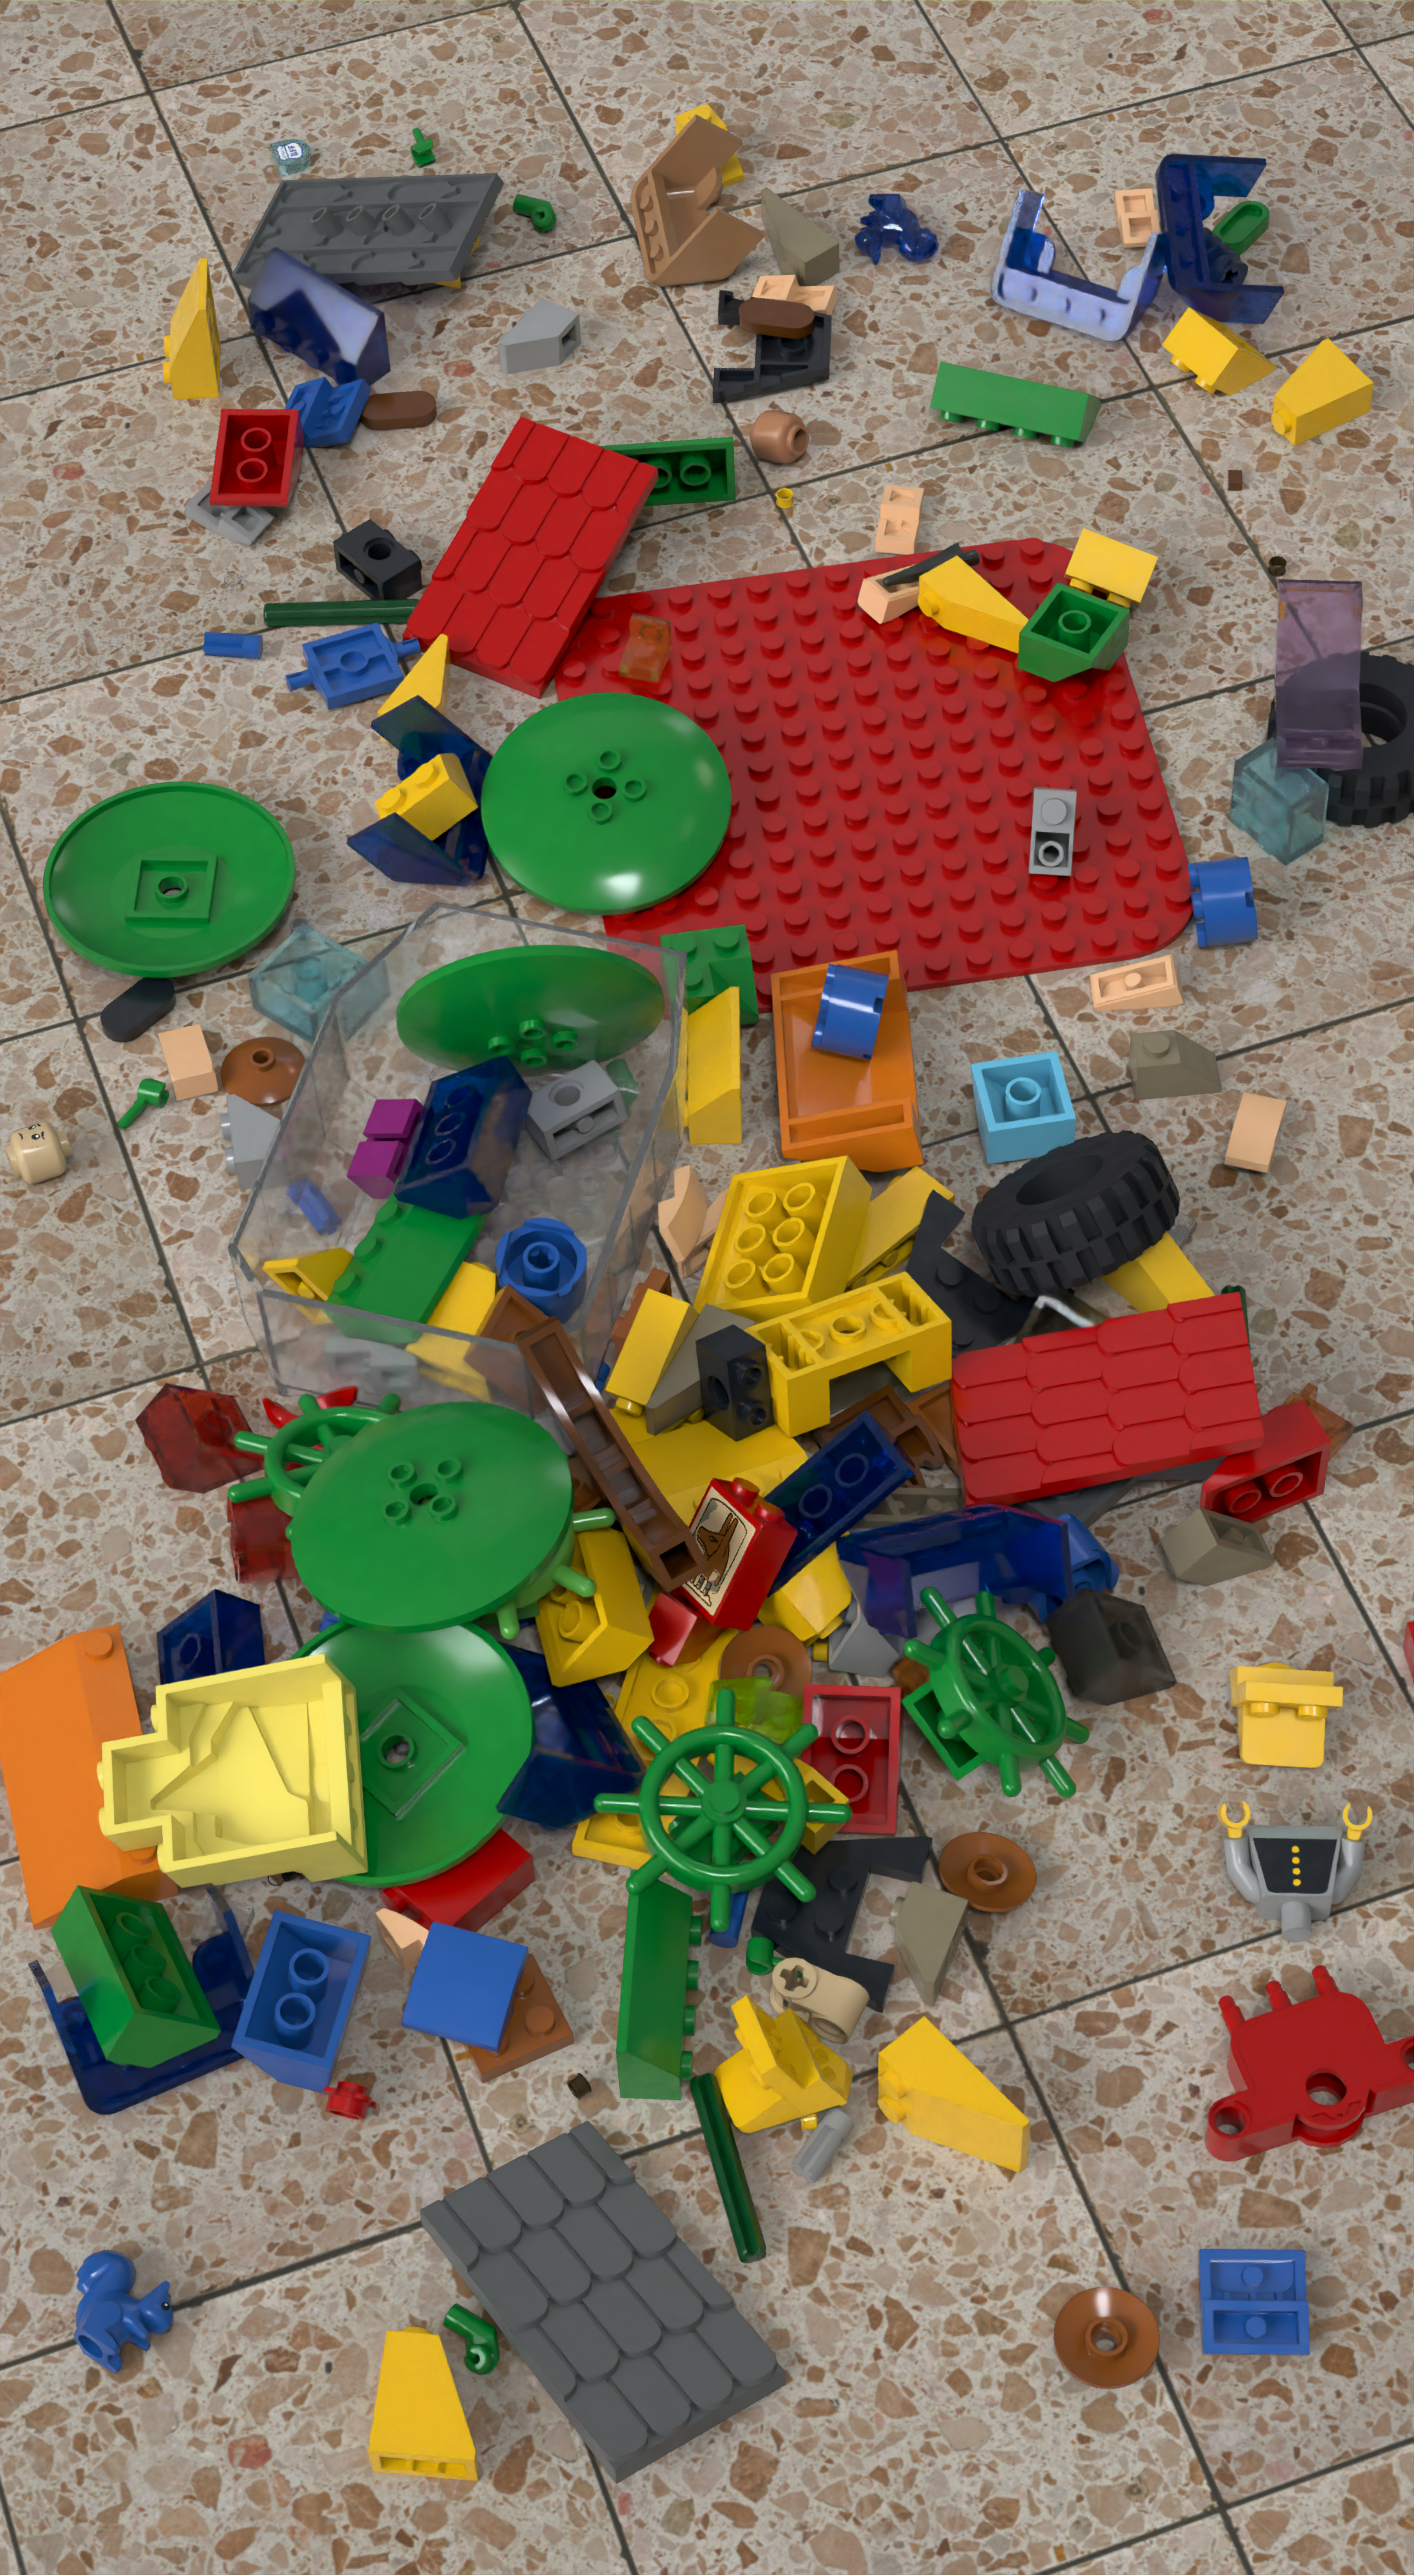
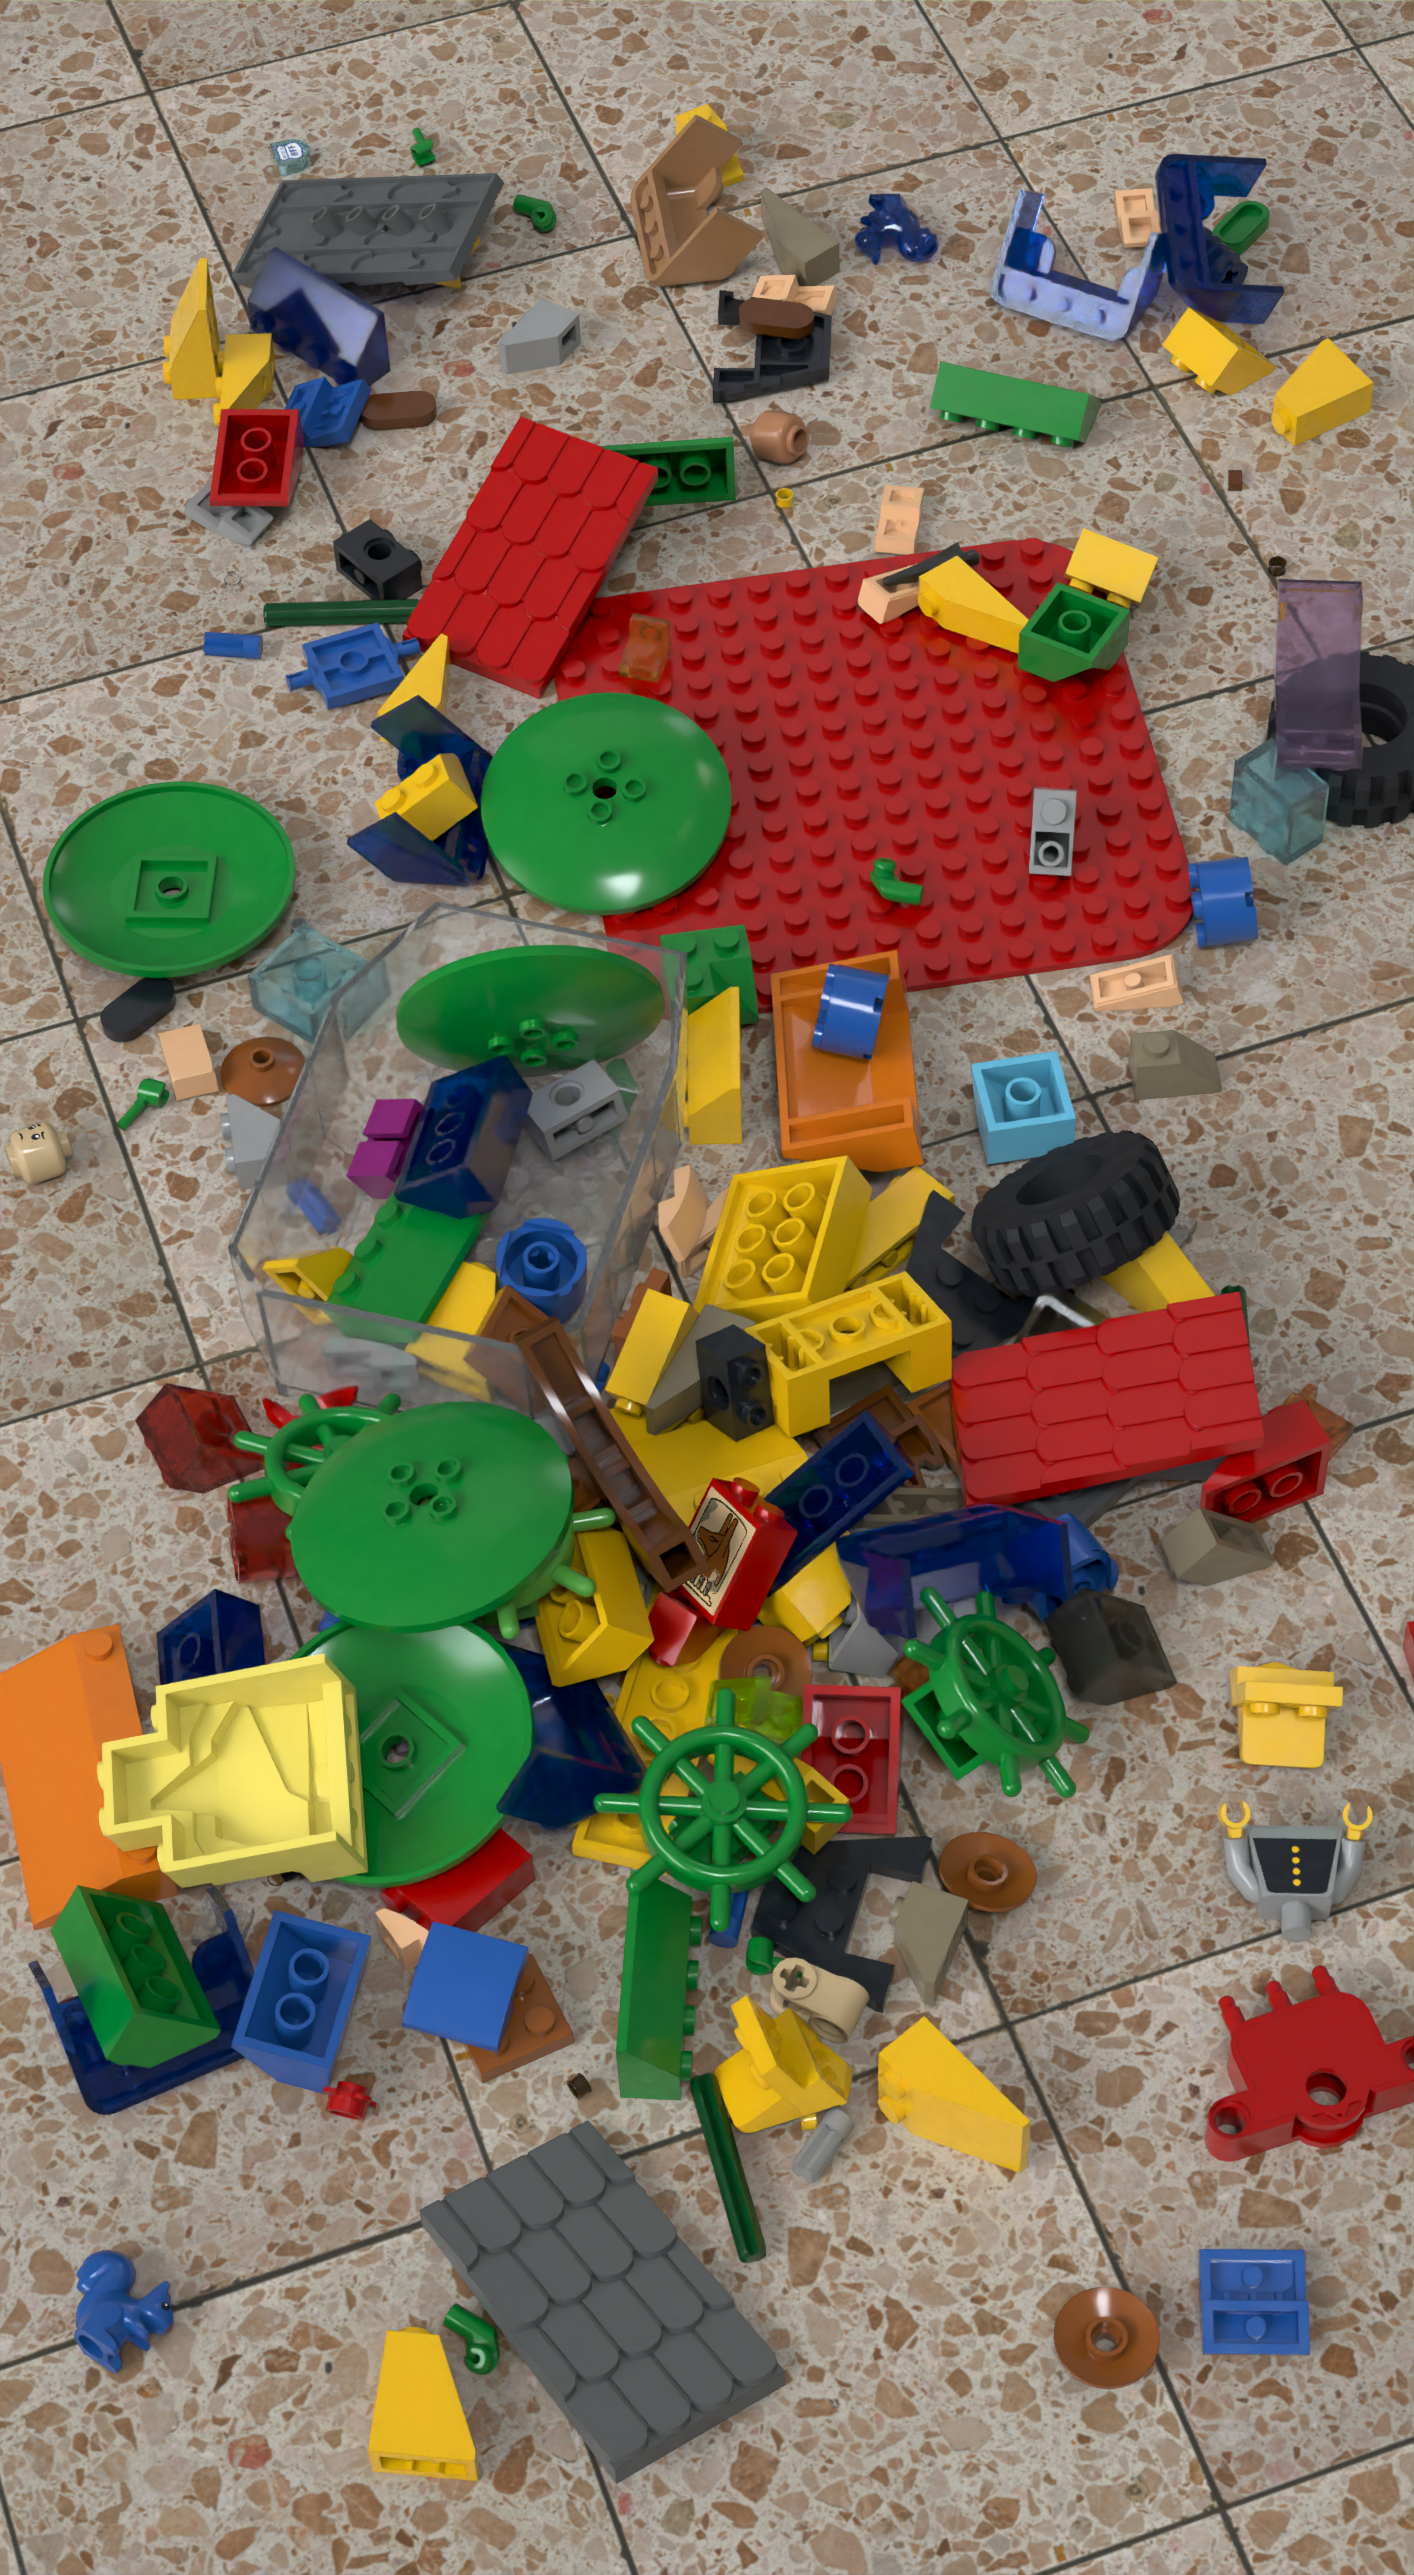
(246, 372): none -> yellow slope
(890, 885): none -> green arm
(1255, 1132): light nougat slope -> none

